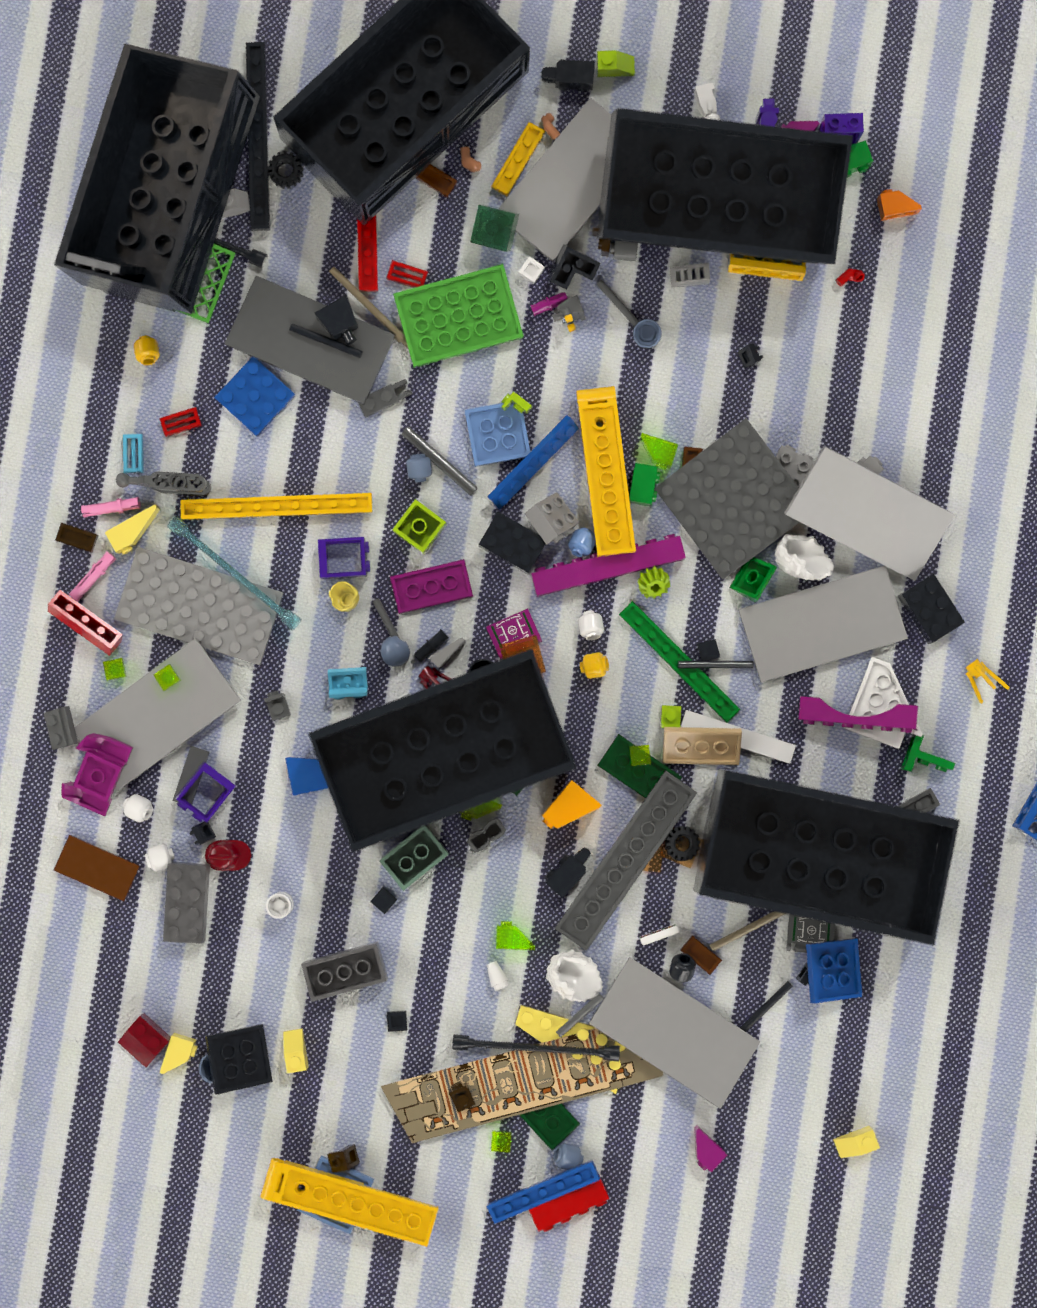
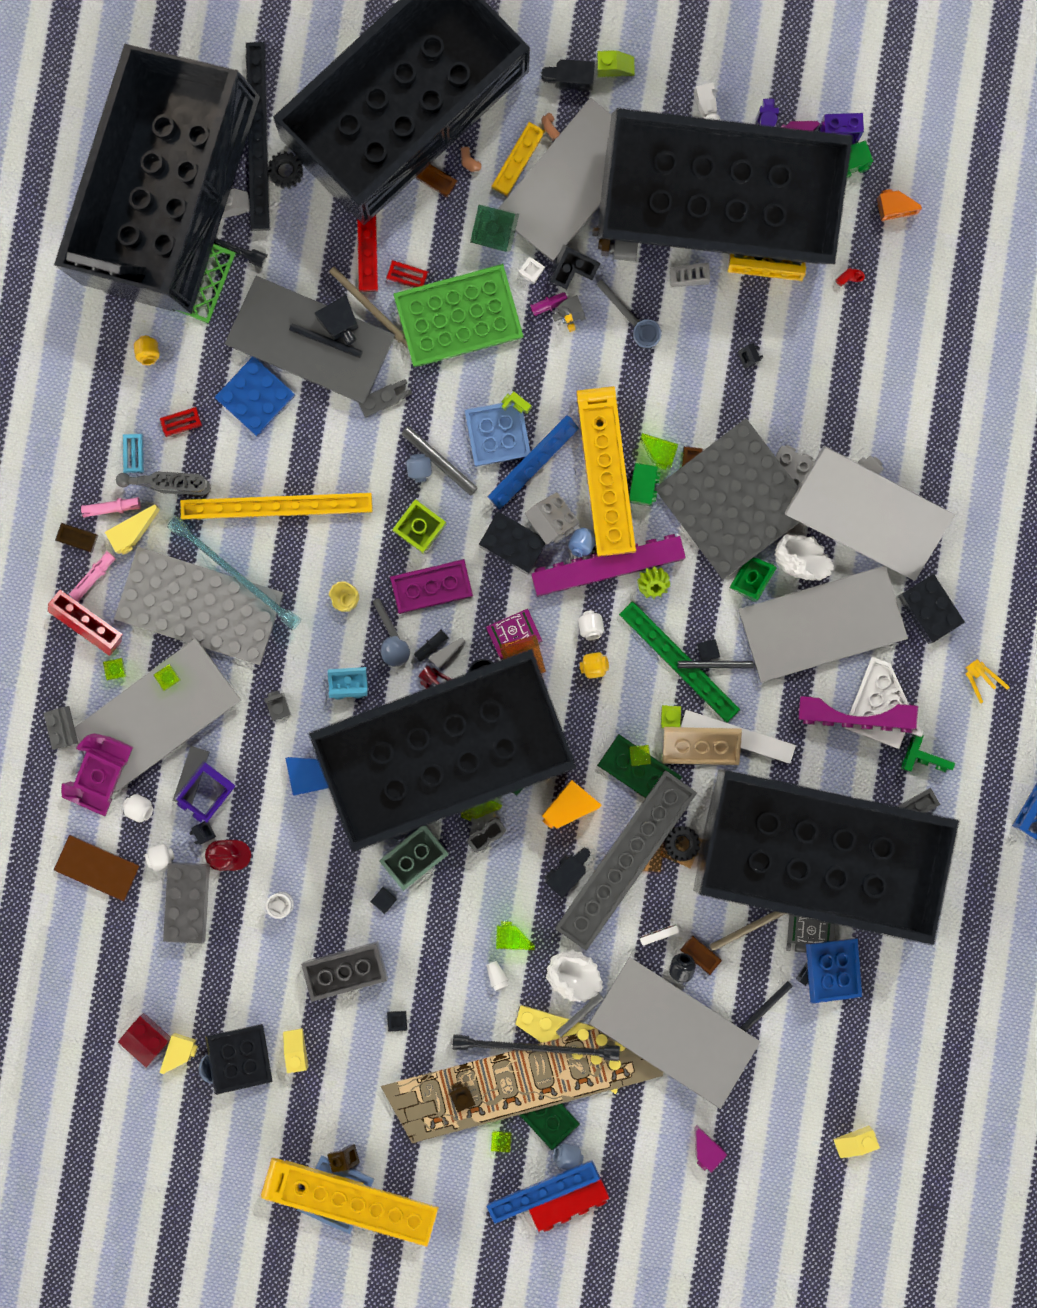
(323, 557): dark purple window -> none

